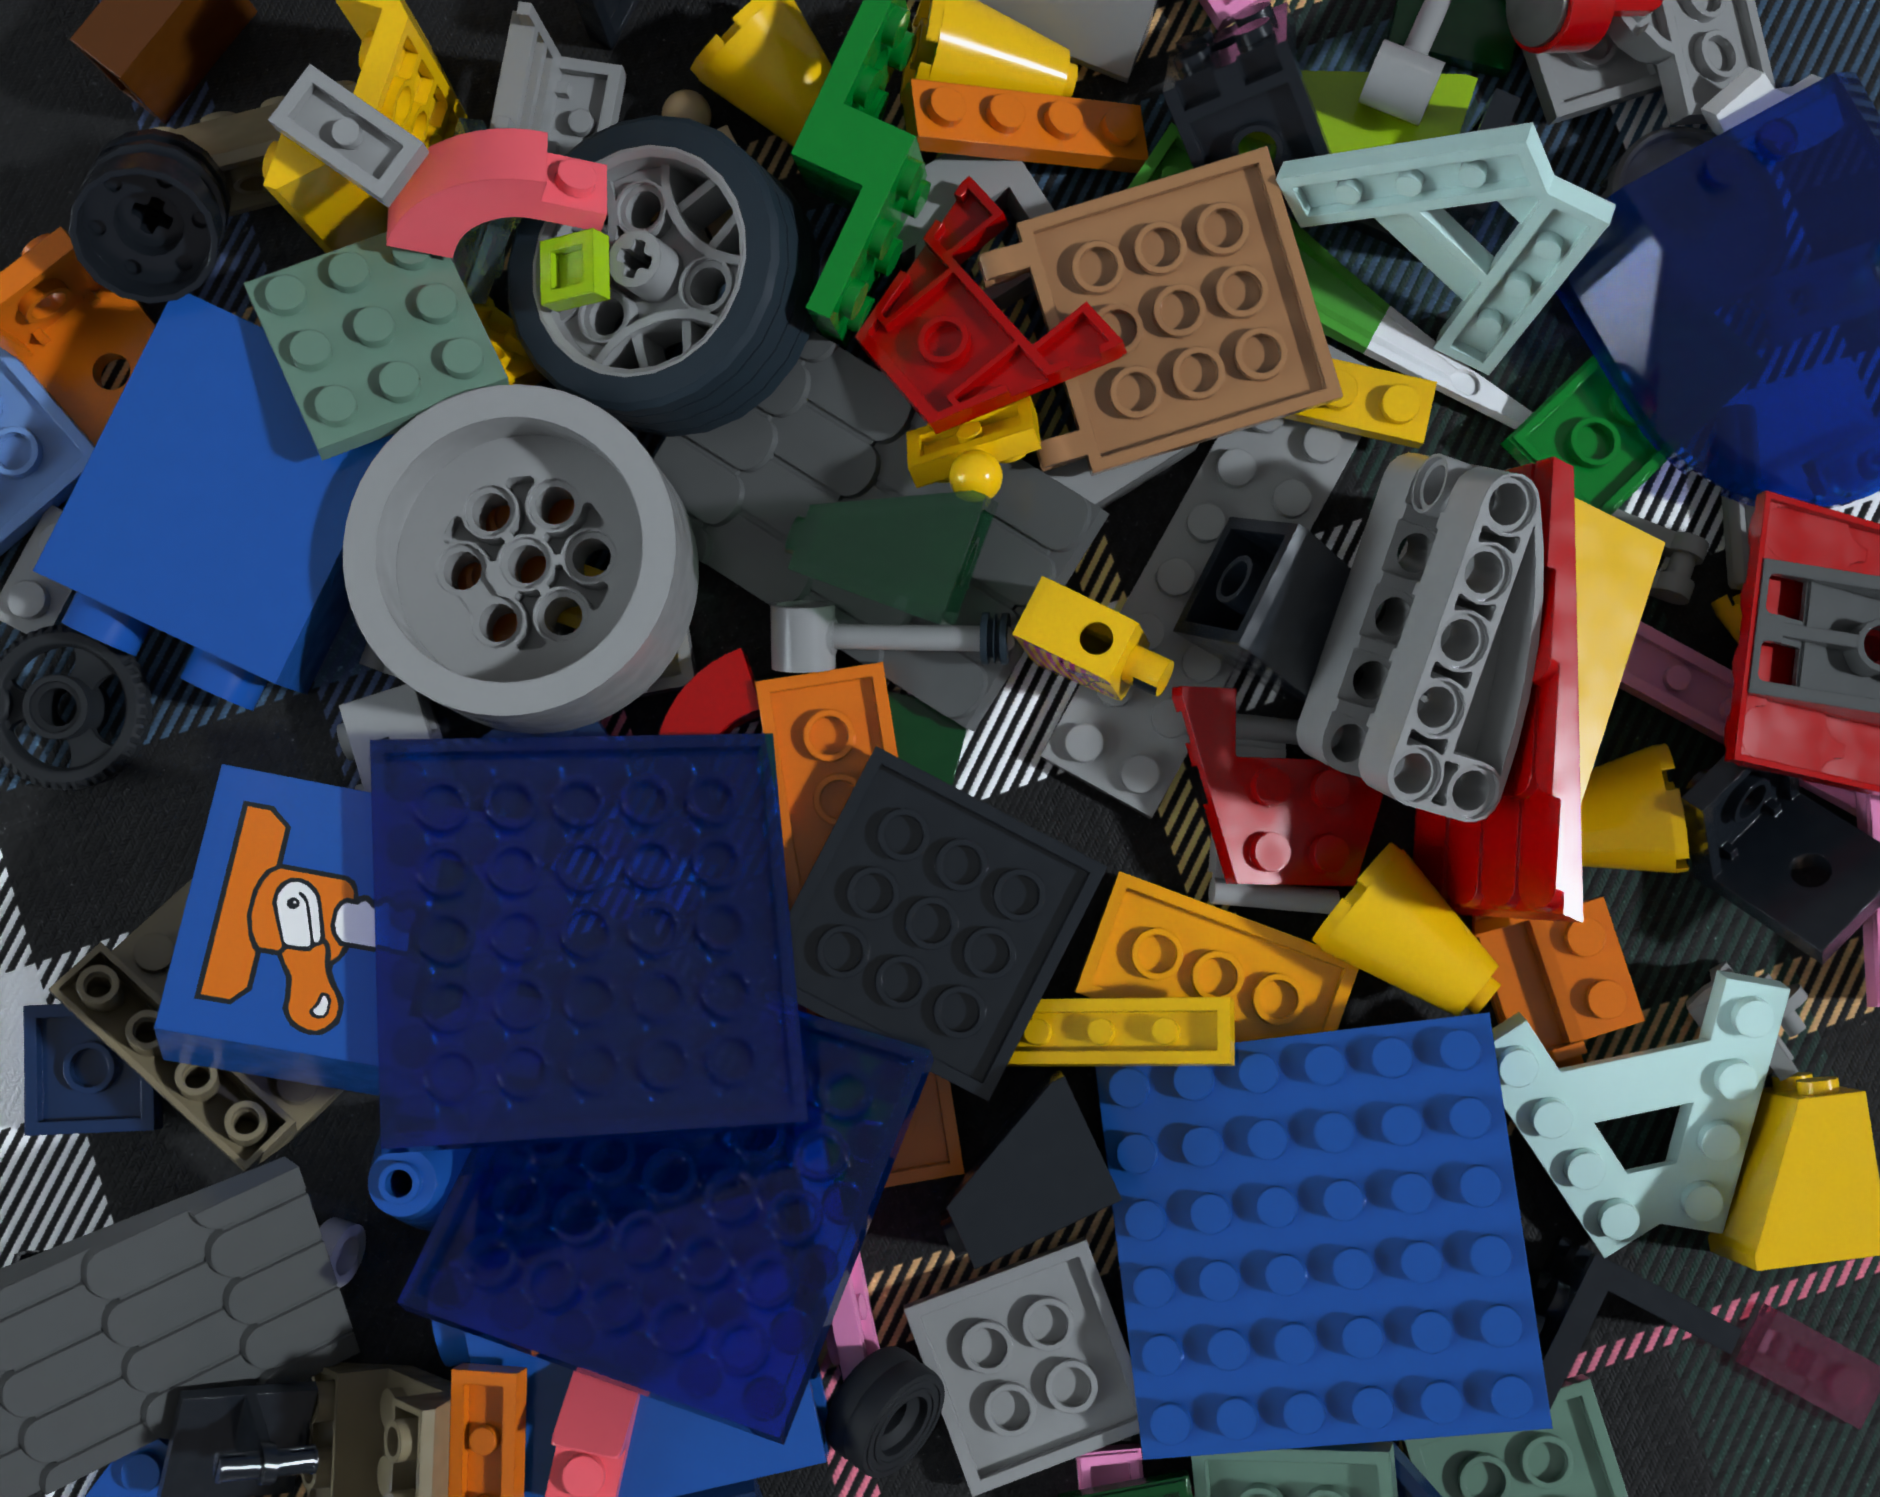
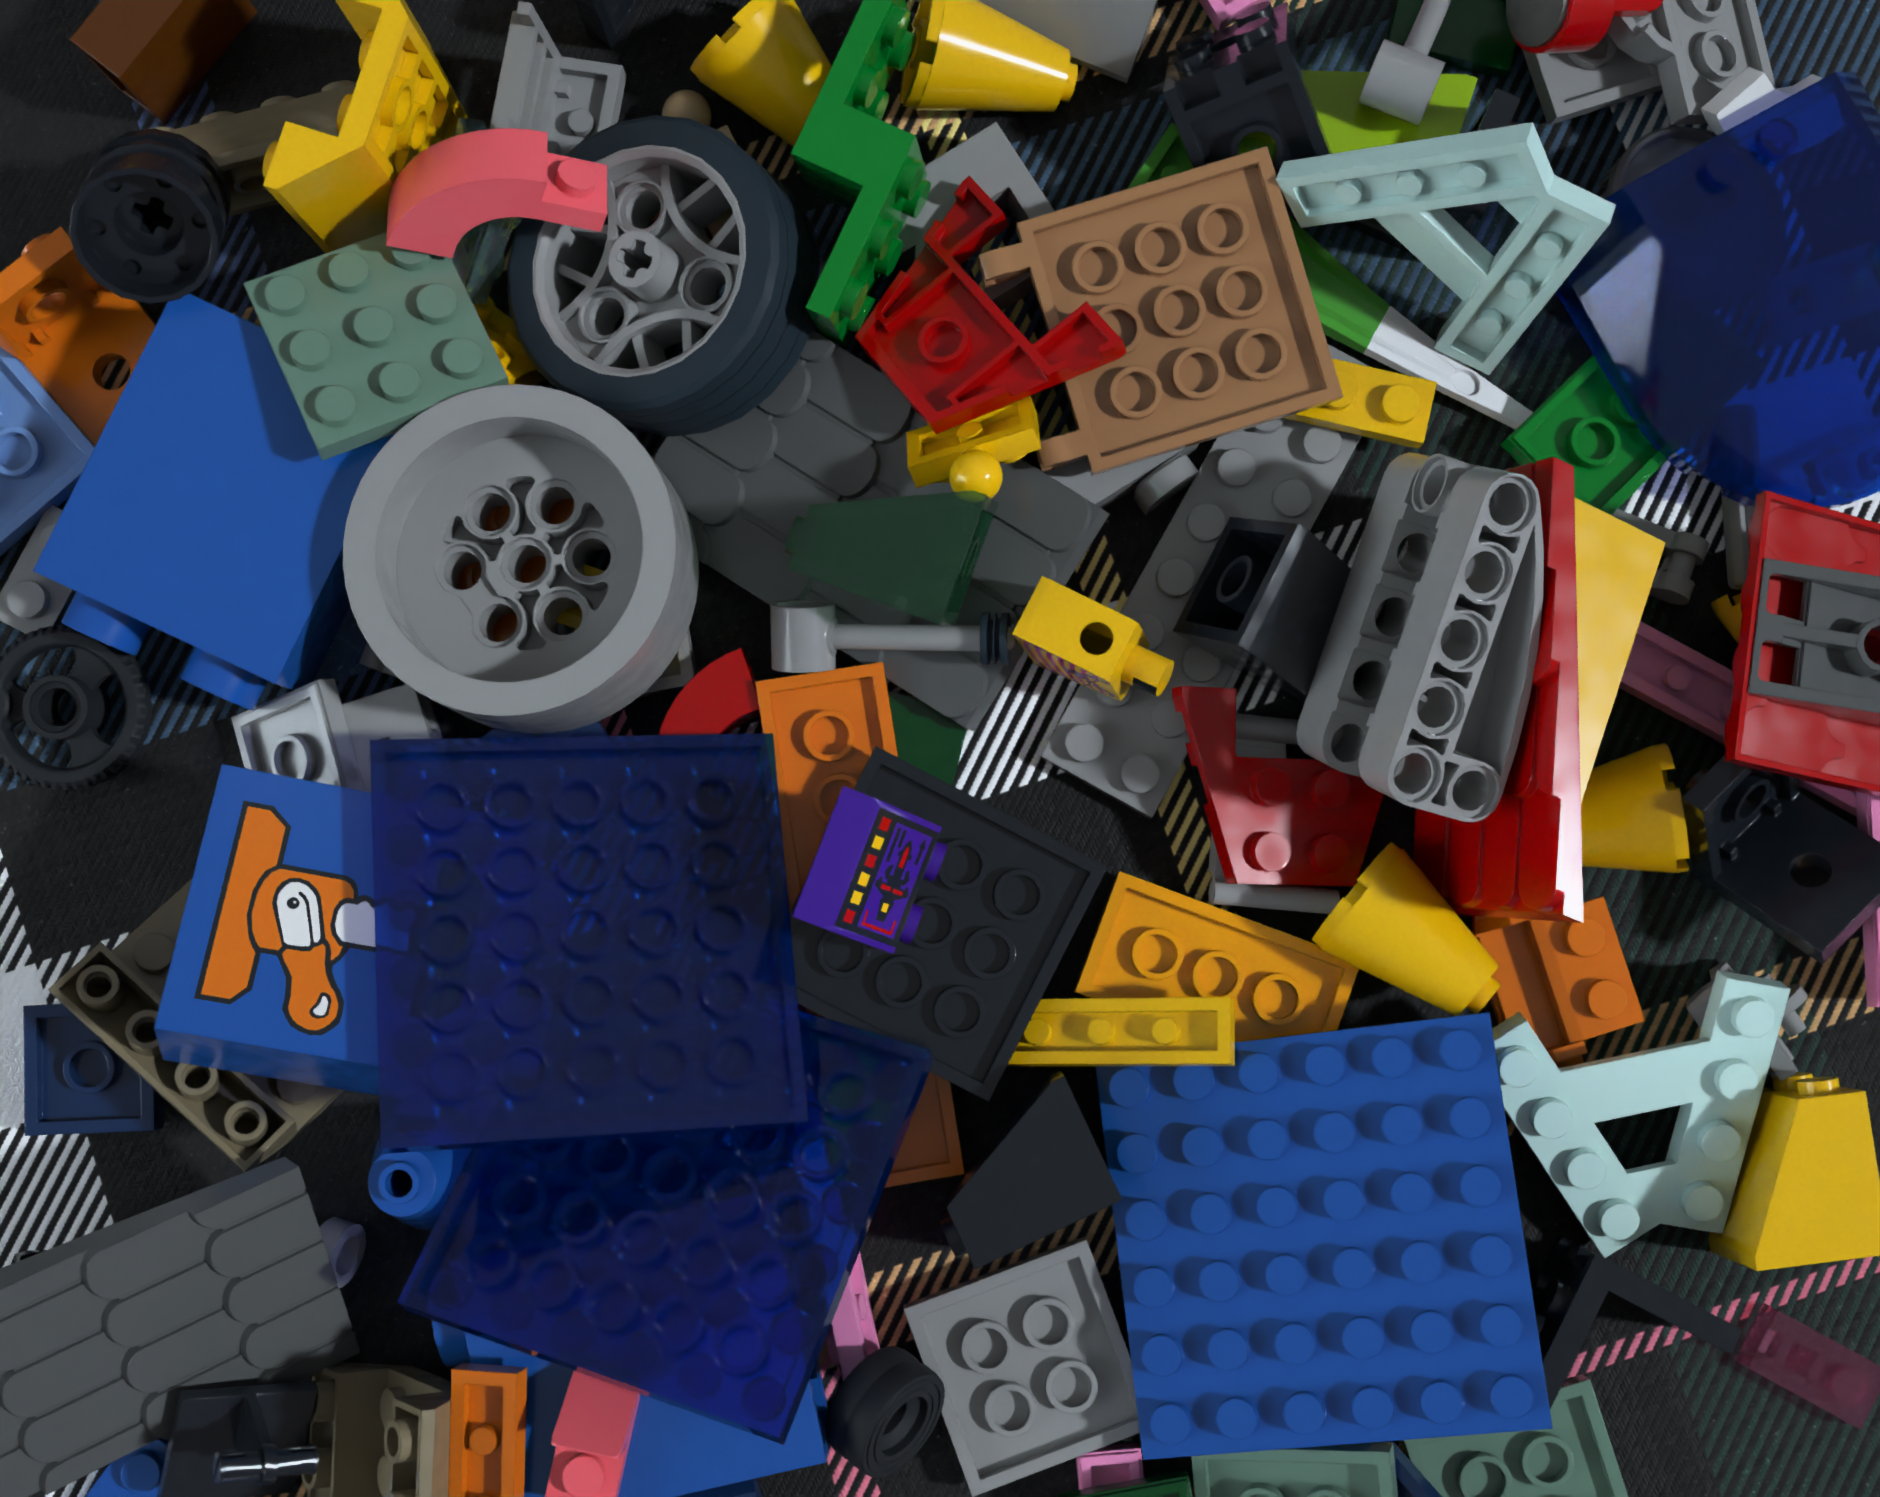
(300, 737): none -> light grey tile
(349, 135): light grey plate -> none
(574, 270): lime plate -> none
(870, 871): none -> dark purple piece
(1024, 126): orange plate -> none
(1164, 482): none -> light grey tile

